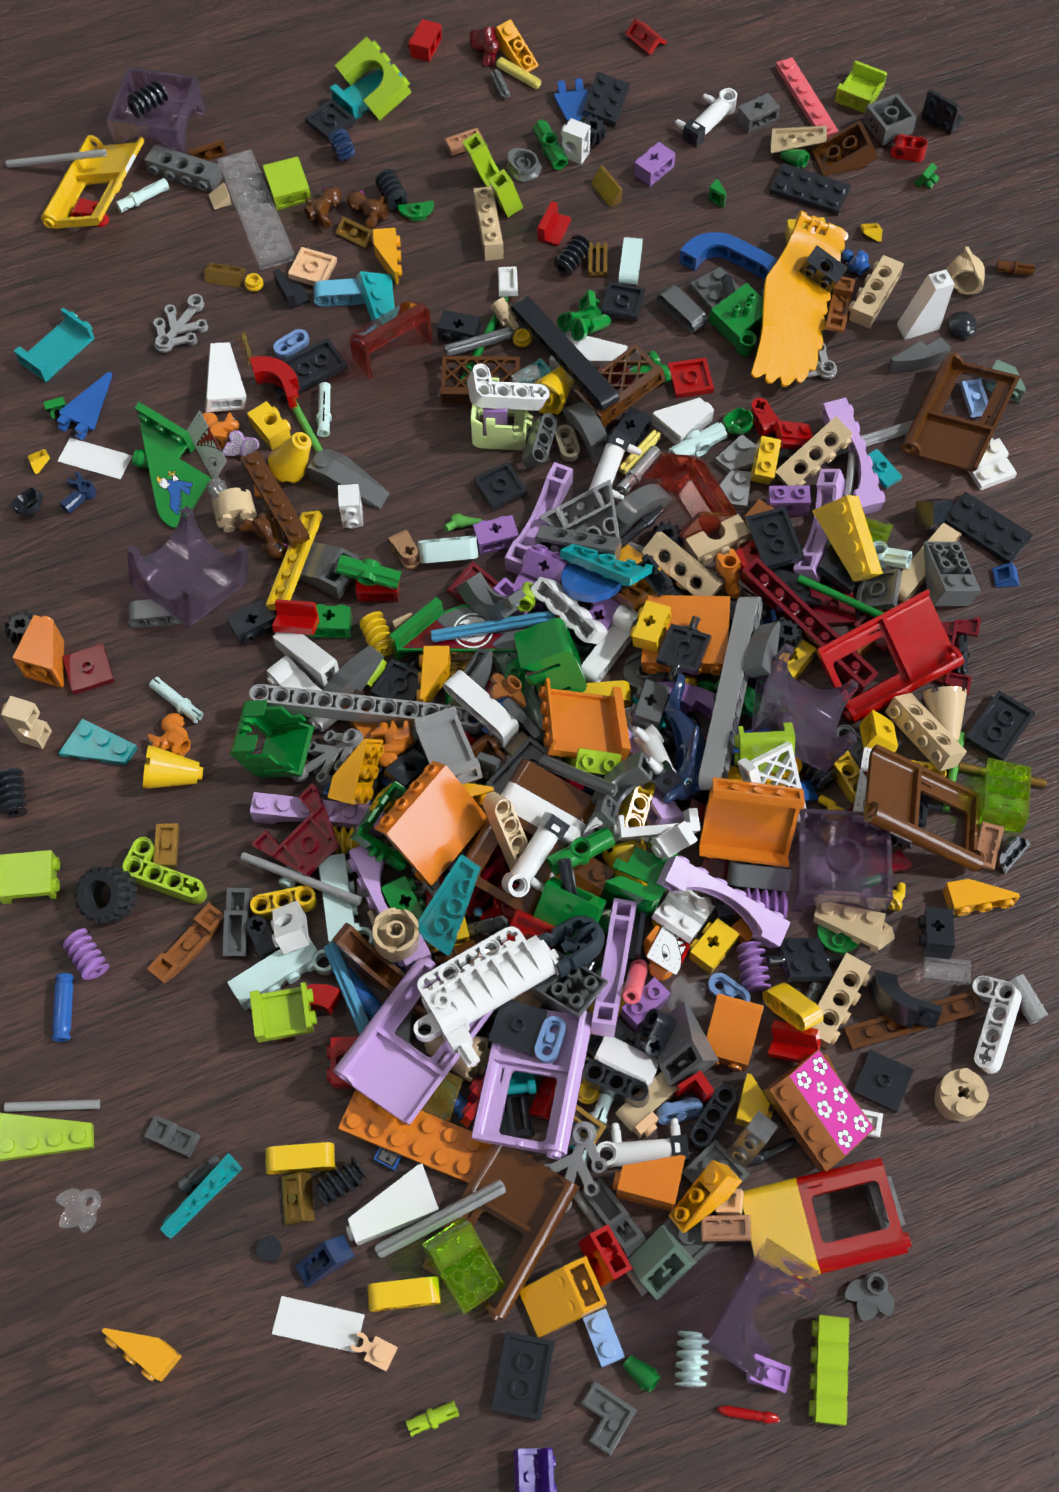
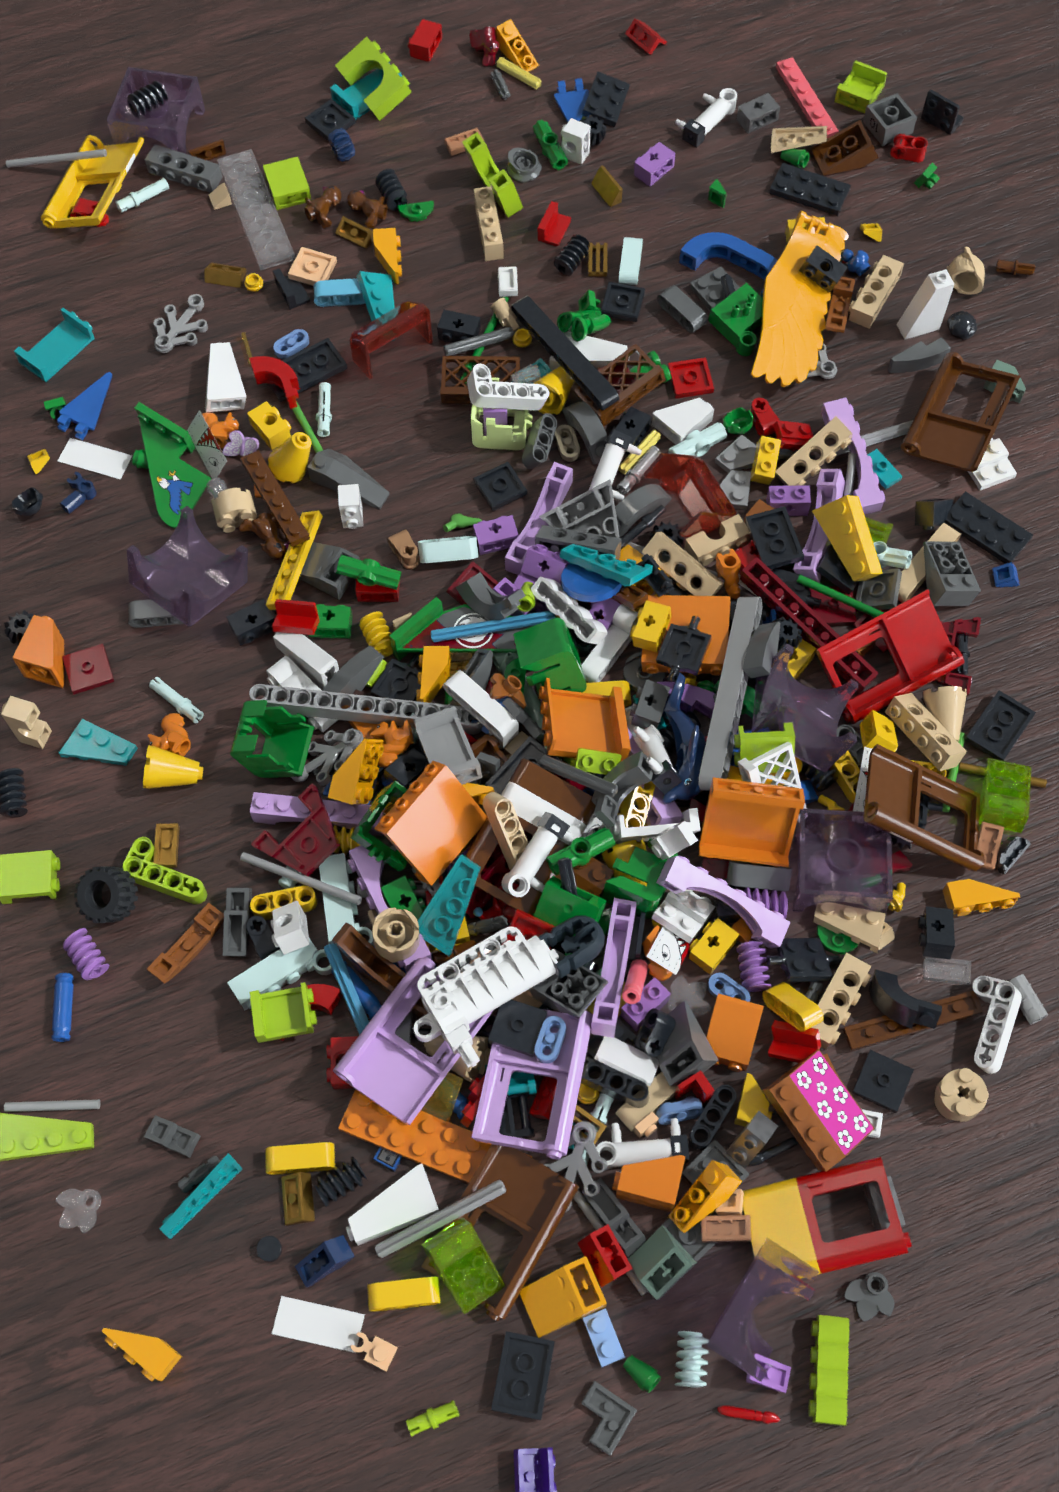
(974, 397): light blue plate -> none

